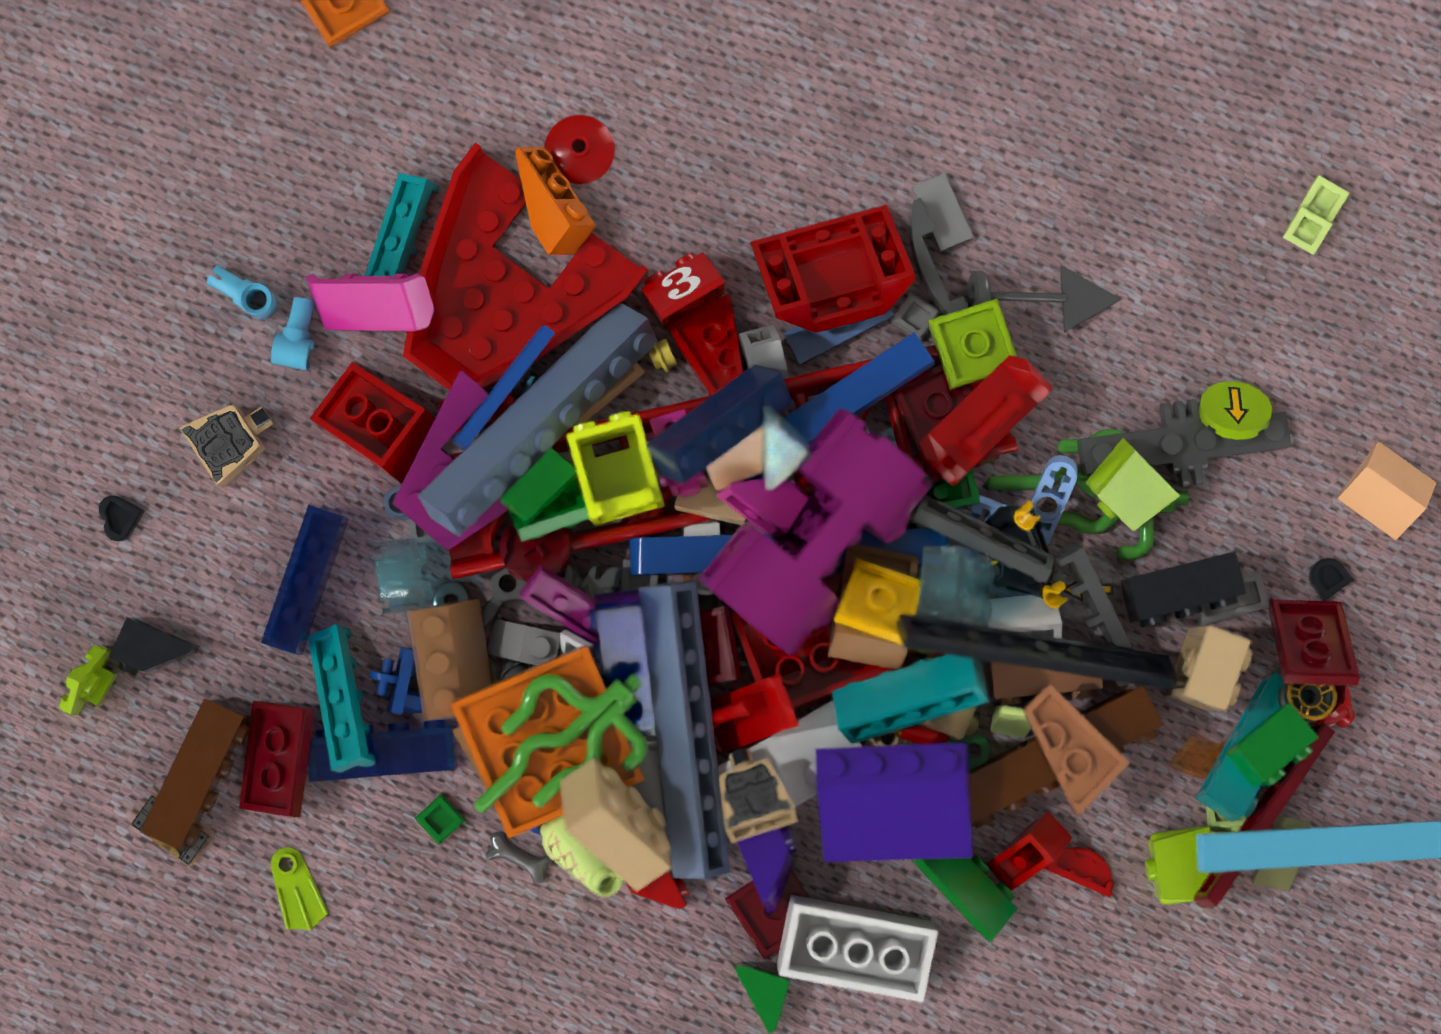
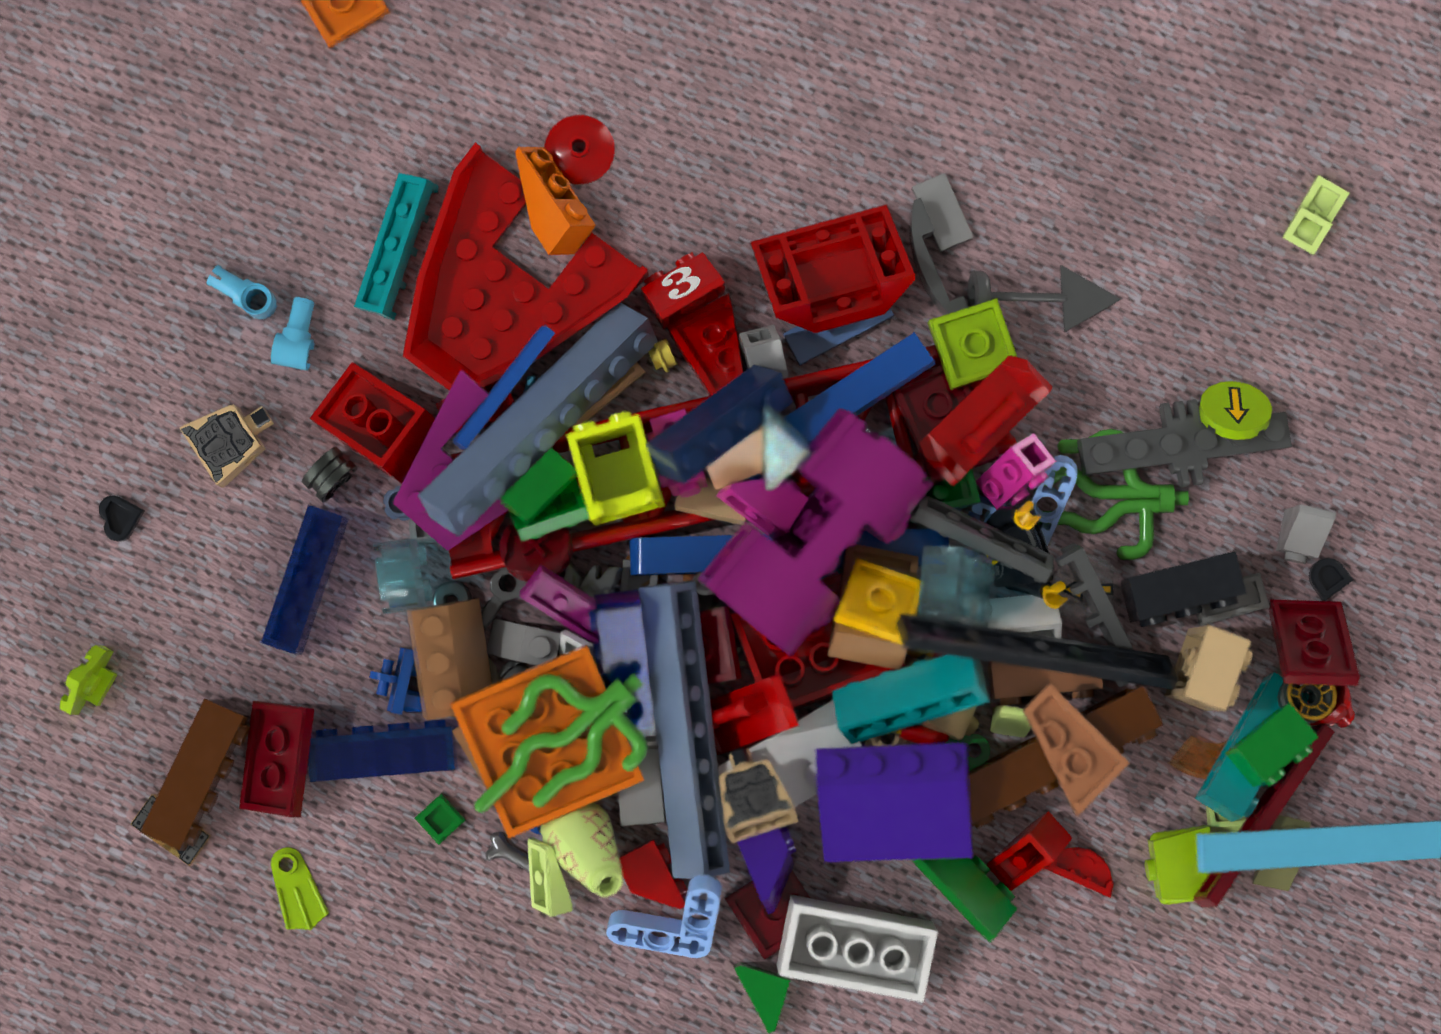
(147, 647): black slope -> none
(328, 474): none -> pearl dark grey wheel
(339, 699): teal hinge -> none
(372, 302): dark pink piece -> none
(546, 880): none -> yellowish green slope
(615, 824): tan brick -> none
(694, 933): none -> light blue beam
(703, 529): white tile -> none
(914, 316): light grey tile -> none
(1015, 471): none -> dark pink brick
(1130, 487): lime torso -> none
(1304, 532): none -> light grey slope
(1388, 491): light nougat slope -> none

